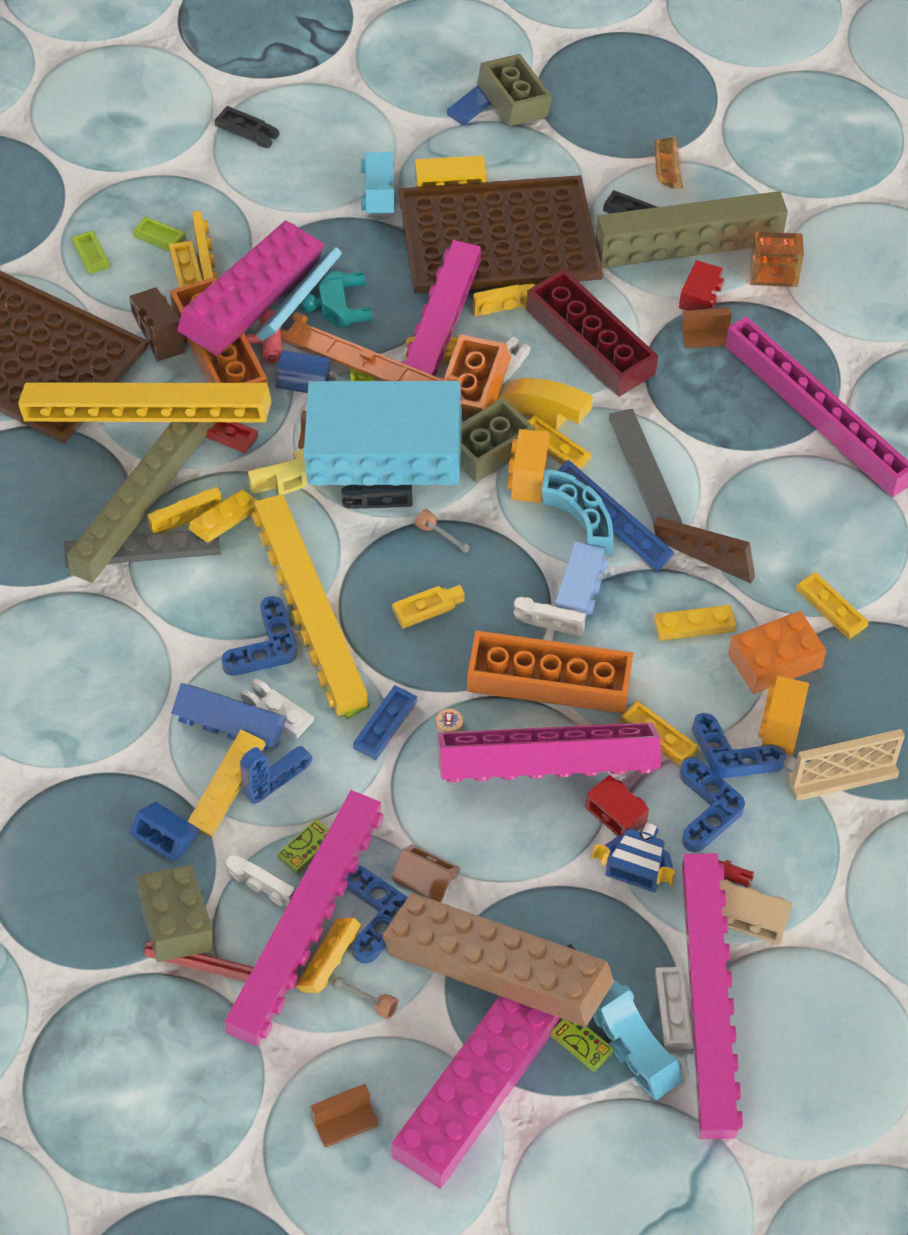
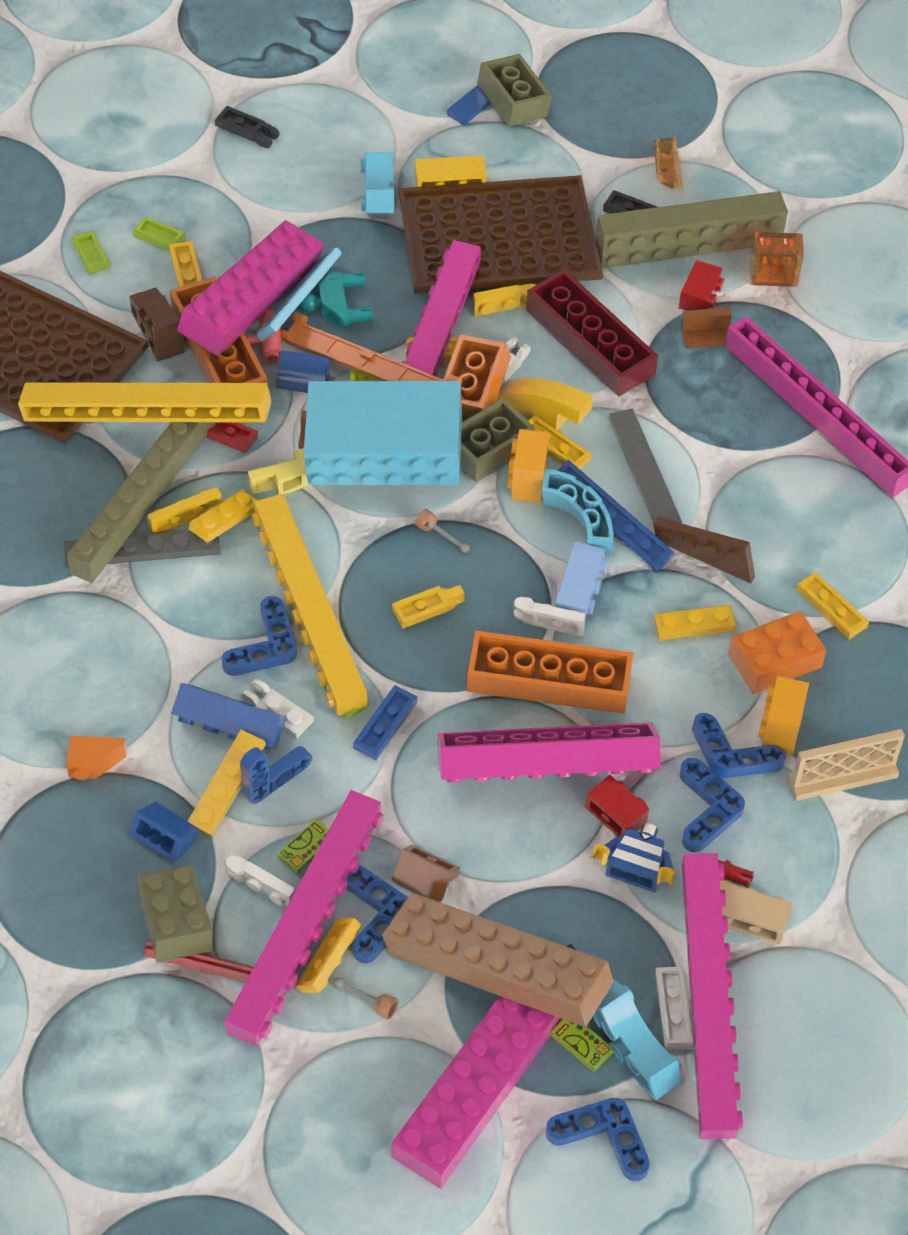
(93, 756): none -> orange slope
(203, 246): yellow plate -> none
(343, 1115): dark orange panel -> none
(376, 496): black hinge -> none
(449, 721): light nougat tile -> none
(603, 1123): none -> blue beam
(672, 742): yellow tile -> none

